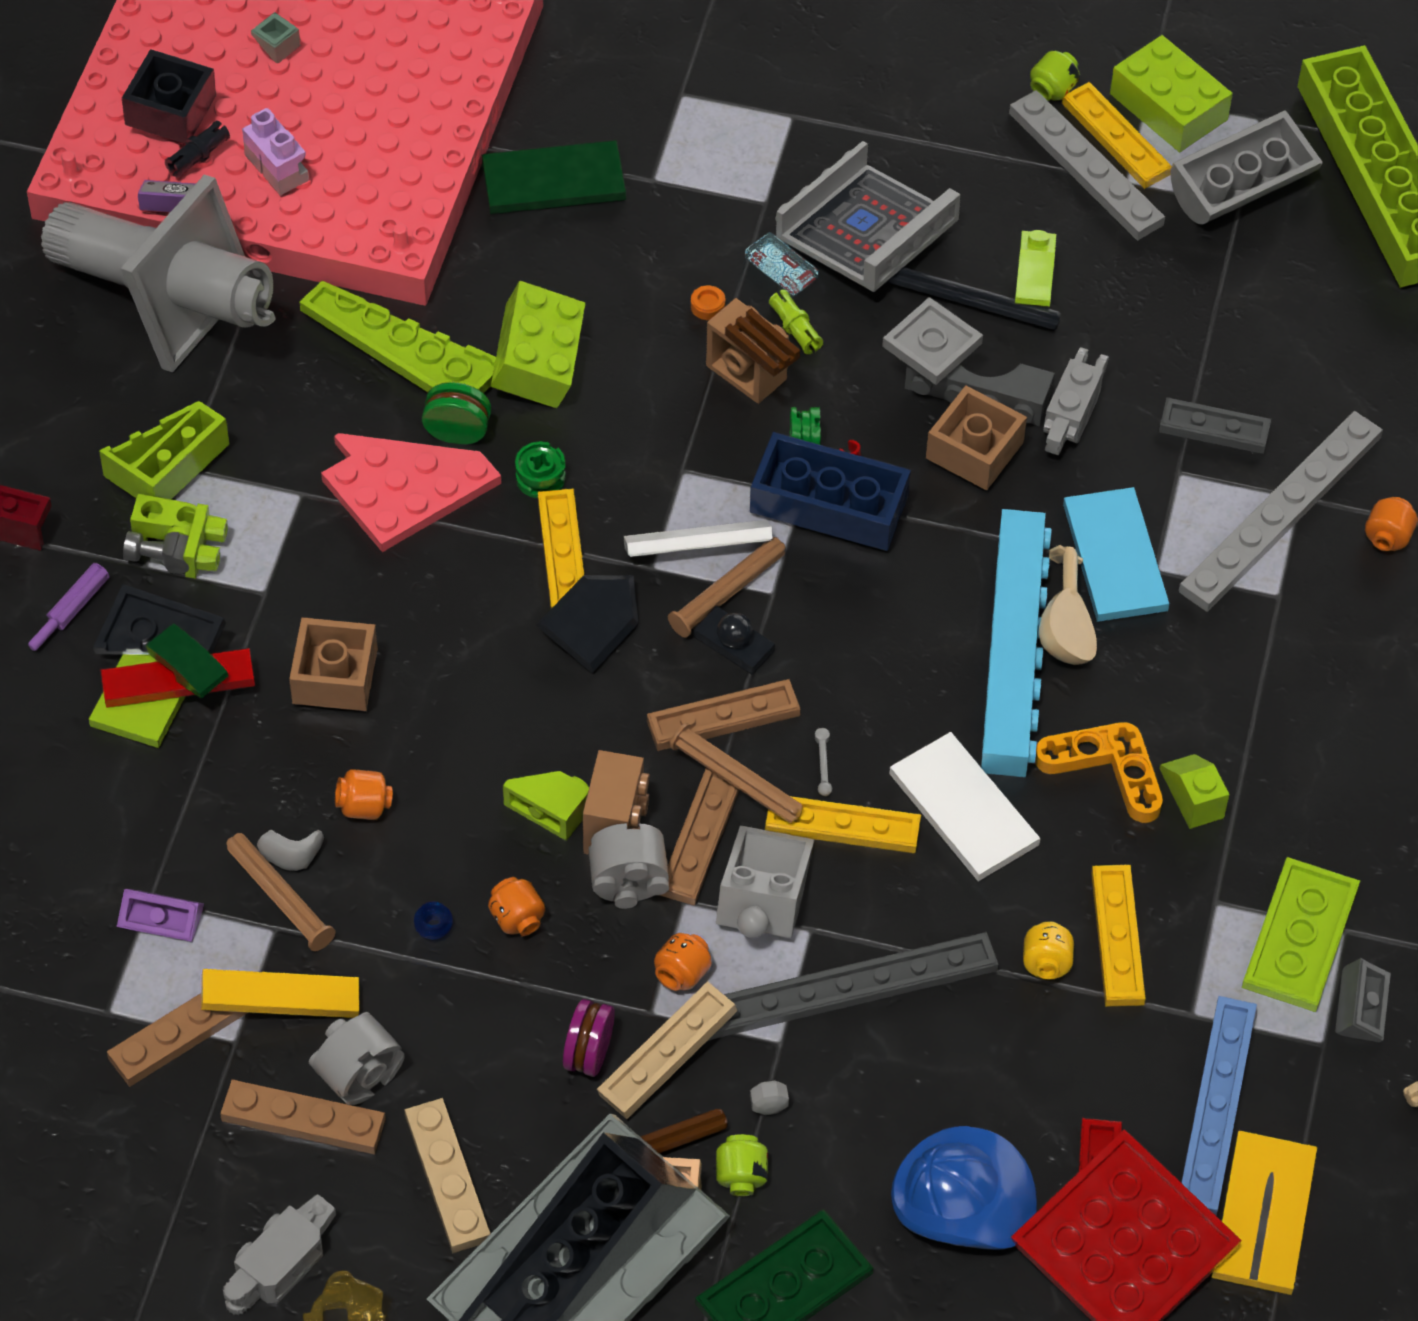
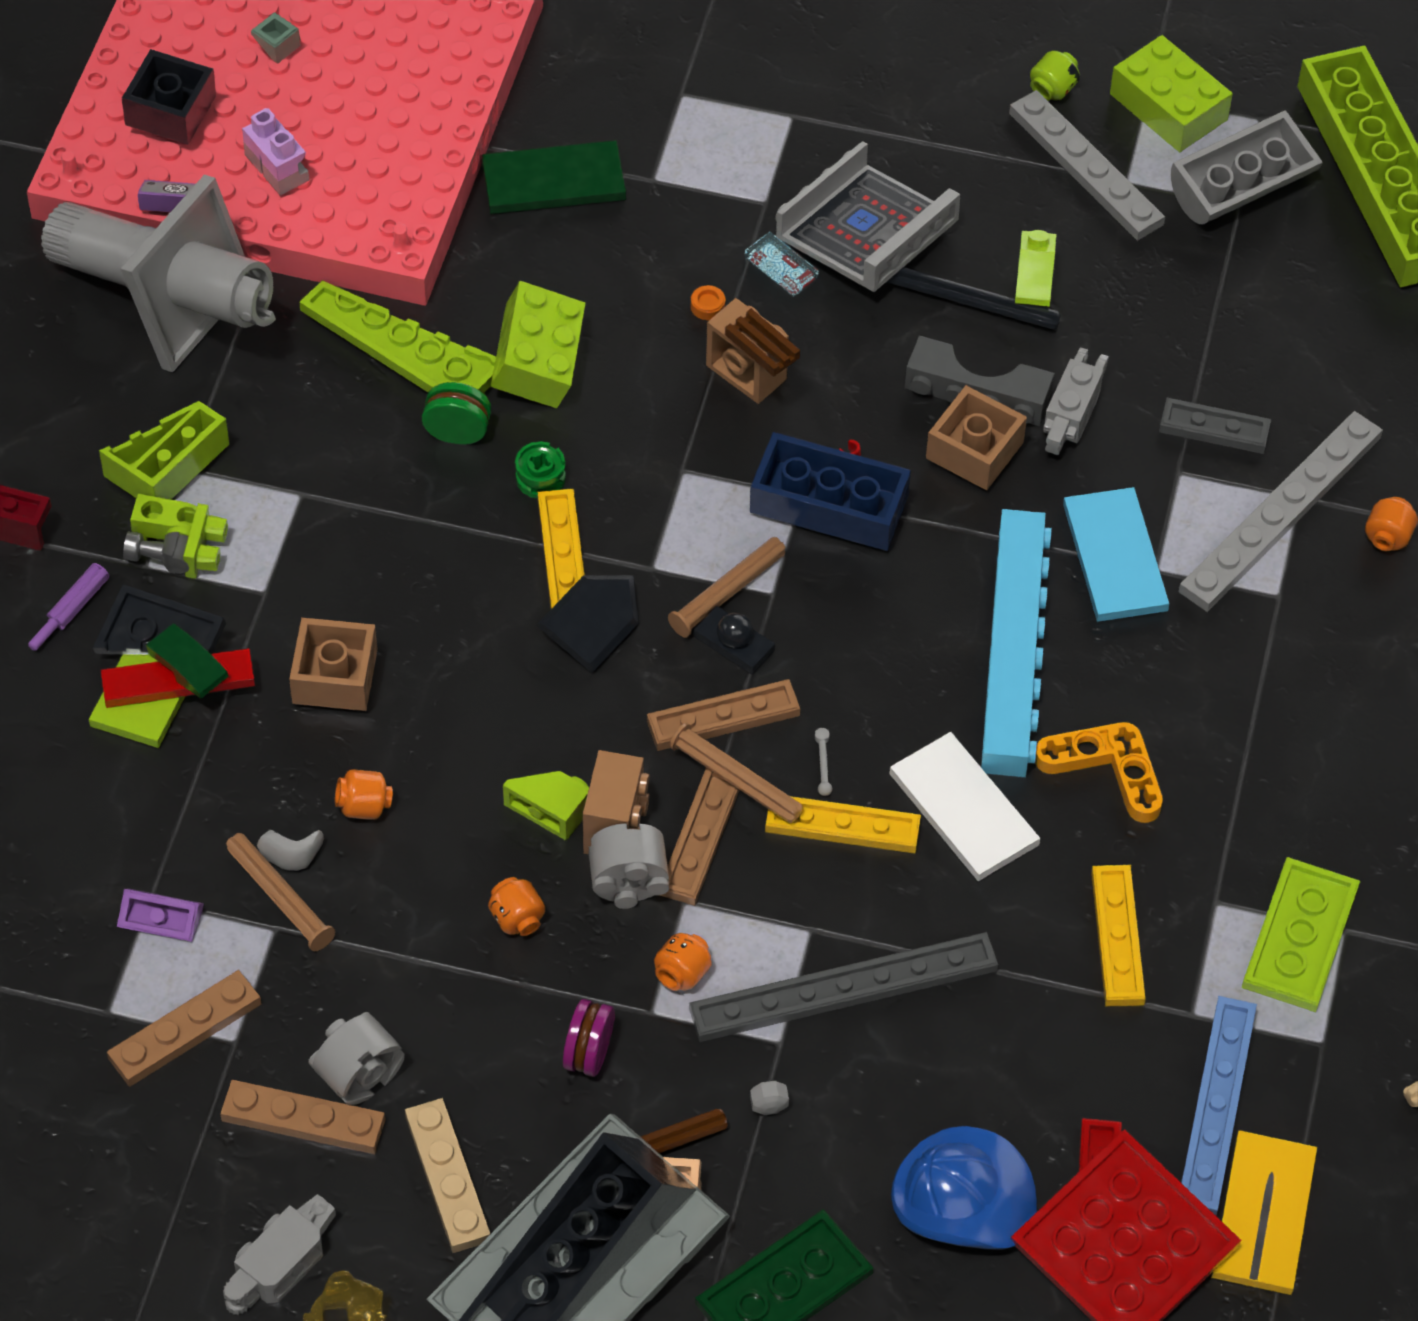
(197, 149): black pin -> none
(279, 993): yellow tile -> none
(404, 485): coral wing -> none
(433, 911): clear blue plate -> none
(667, 1050): tan plate -> none
(698, 538): white tile -> none
(742, 1164): lime head -> none
(764, 882): light grey slope -> none
(796, 321): lime pin -> none
(805, 424): green wheel -> none
(932, 340): light grey plate -> none
(1048, 948): yellow head -> none
(1065, 623): tan piece -> none
(1117, 135): yellow tile -> none
(1196, 789): lime slope -> none
(1363, 1001): dark grey slope -> none

